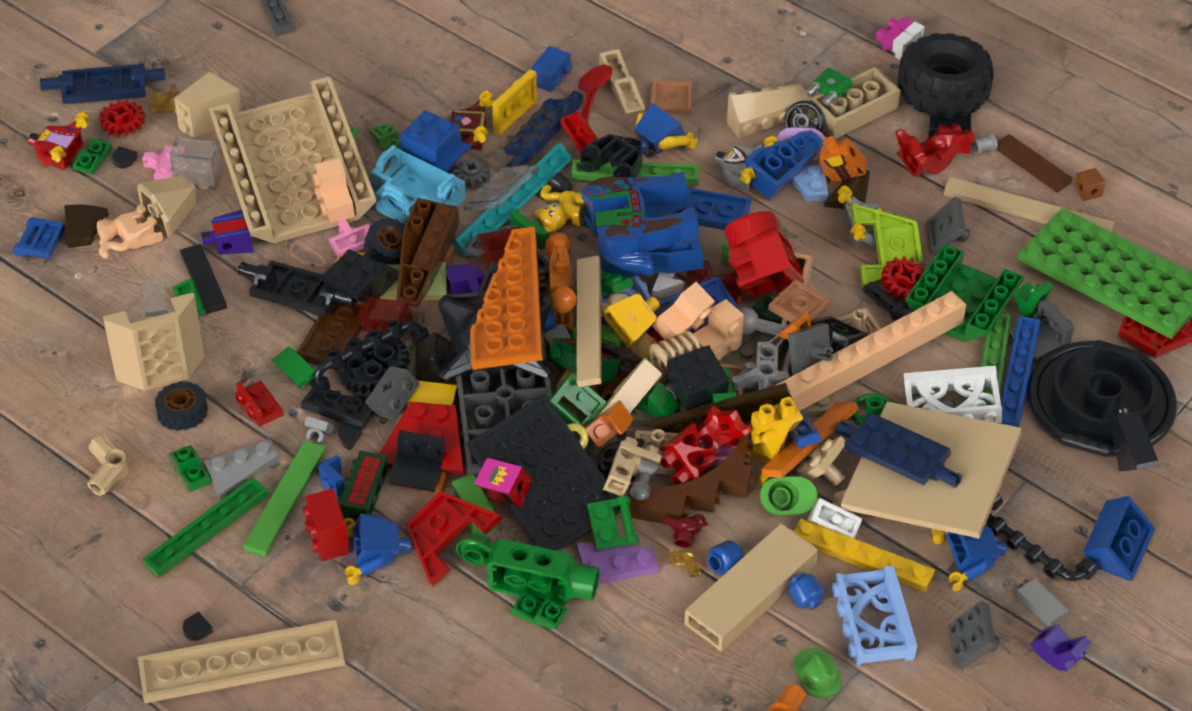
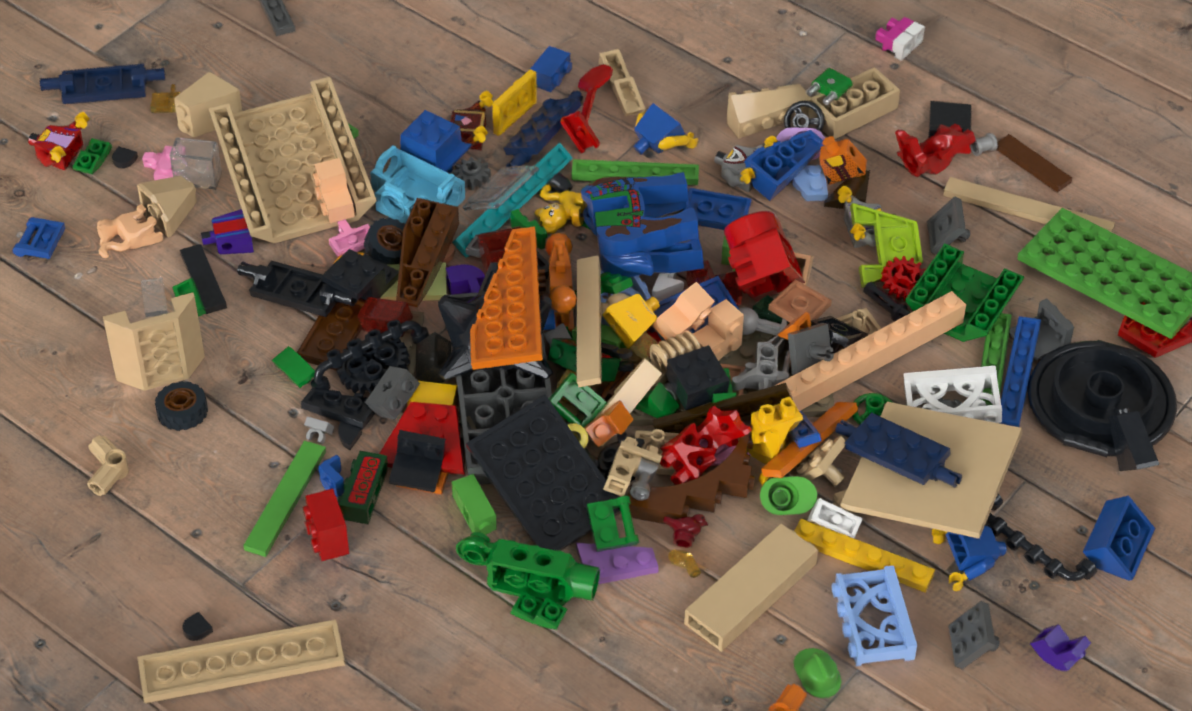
(82, 223): dark brown slope -> none
(122, 118): red gear -> none
(190, 468): green slope -> none
(205, 527): green plate -> none
(235, 467): light grey wing -> none
(258, 403): red bracket -> none
(374, 545): blue torso -> none
(385, 136): bright green slope -> none
(440, 524): red wing -> none
(503, 478): piece -> none
(618, 150): black connector -> none
(672, 96): nougat tile -> none
(724, 556): blue head -> none
(806, 591): blue head -> none
(945, 75): black tyre -> none
(1029, 297): green slope -> none
(1042, 603): light grey tile -> none
(1091, 184): dark orange piece -> none

